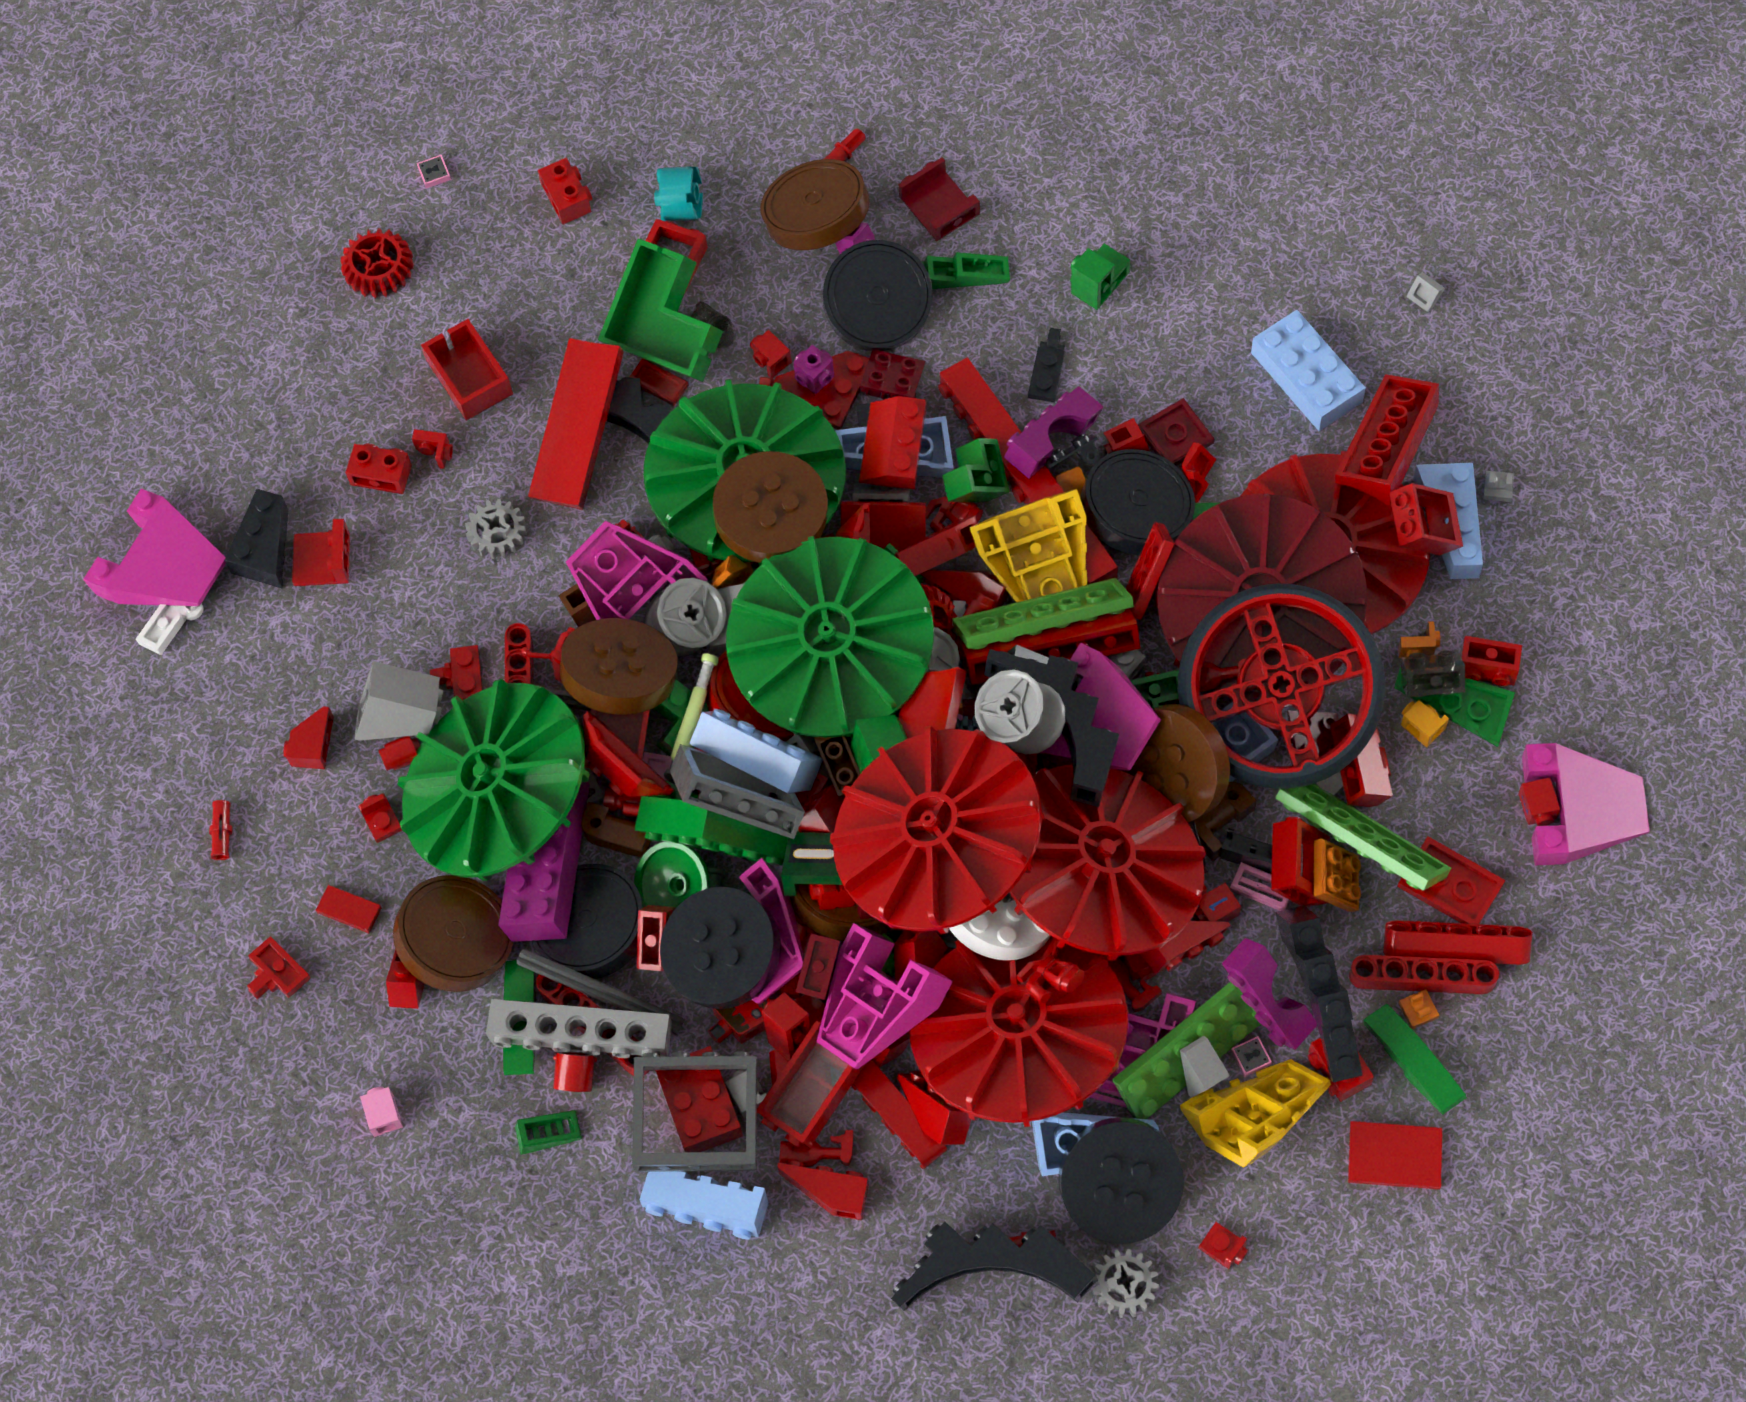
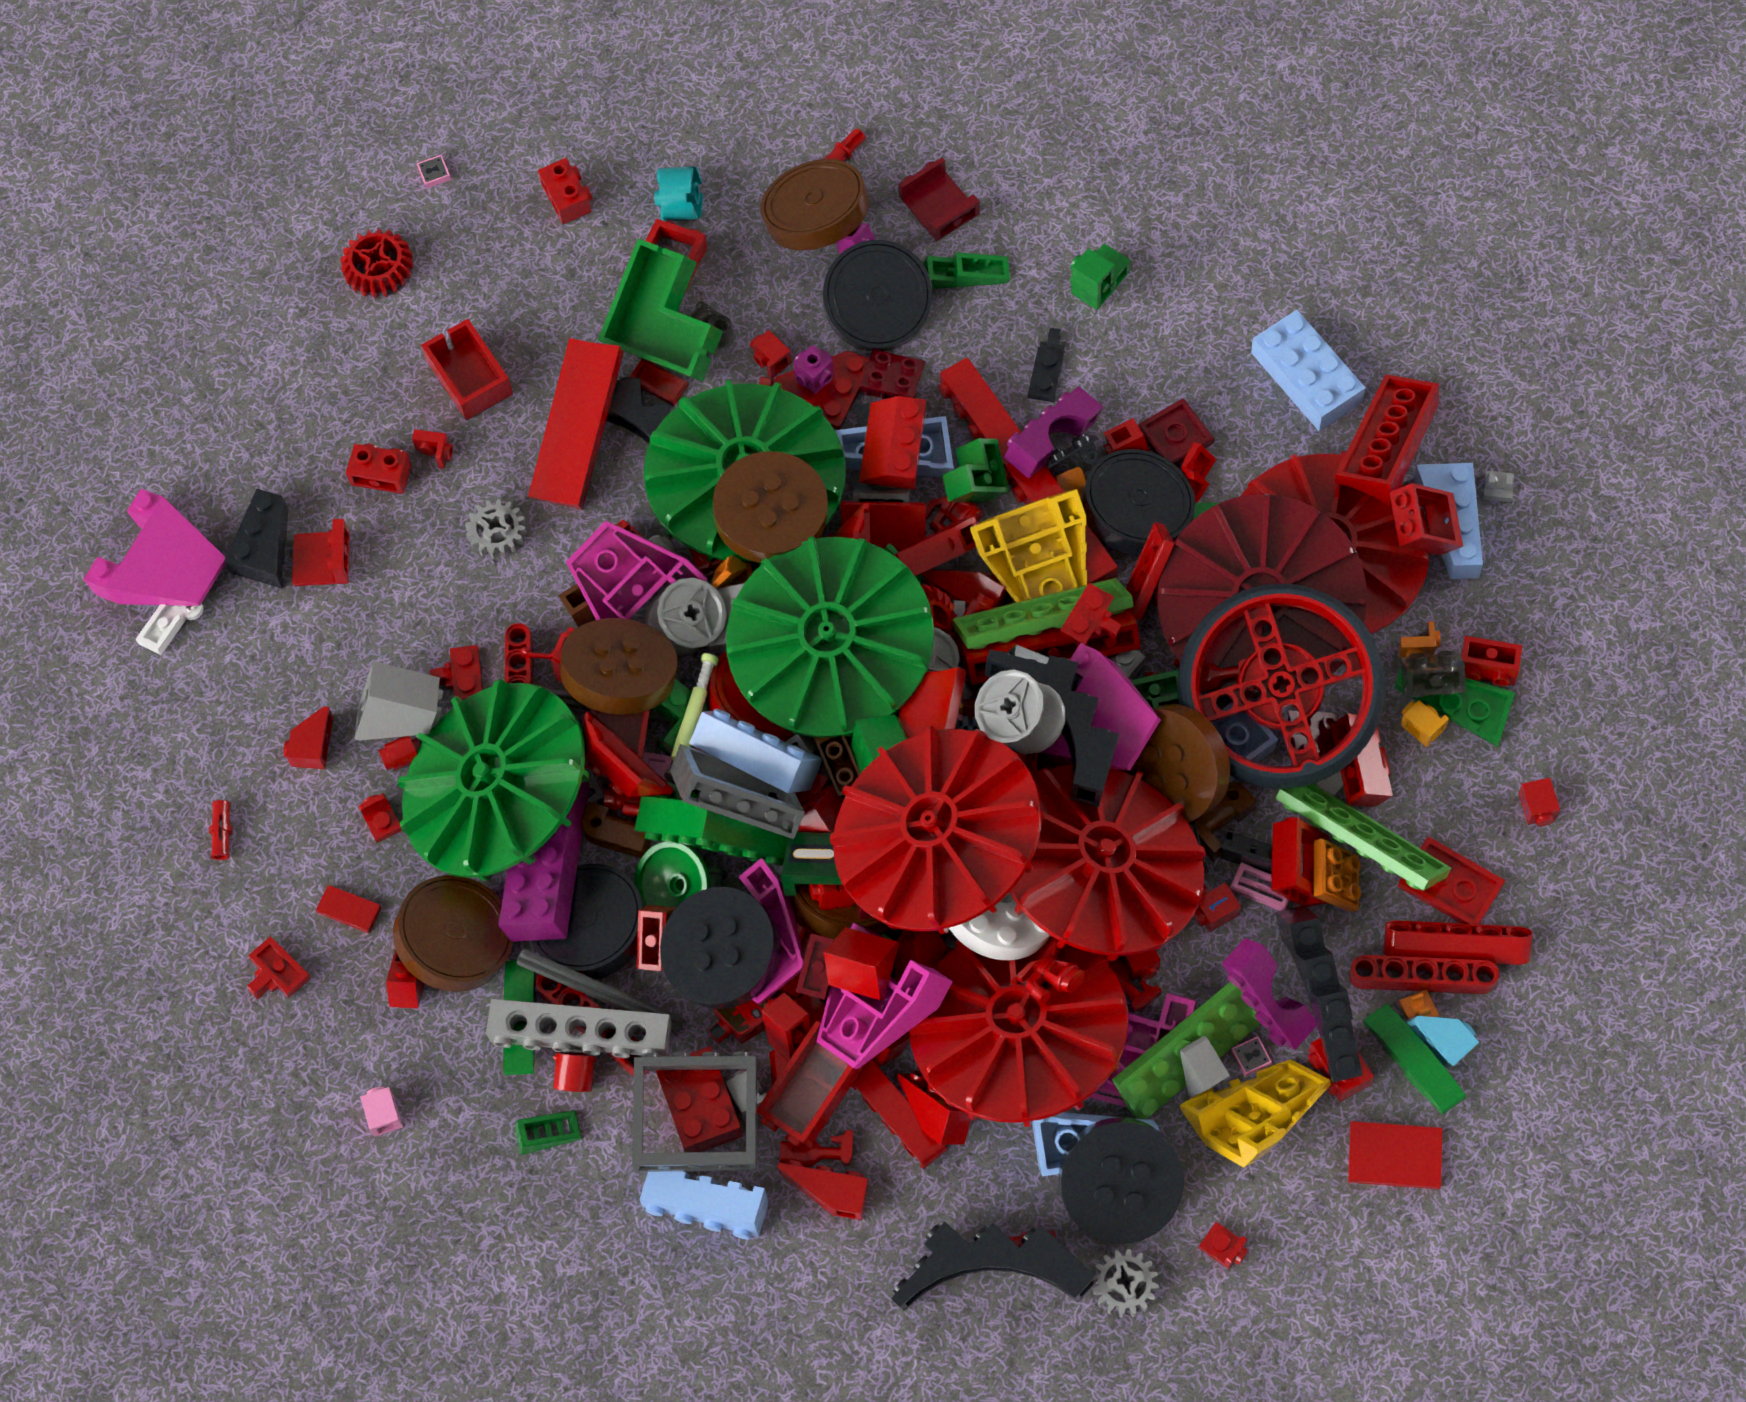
(860, 963): none -> red slope
(1090, 617): none -> red hinge
(1186, 944): red slope -> none
(1425, 292): light grey tile -> none
(1445, 1037): none -> medium azure slope
(1595, 800): wedge -> none

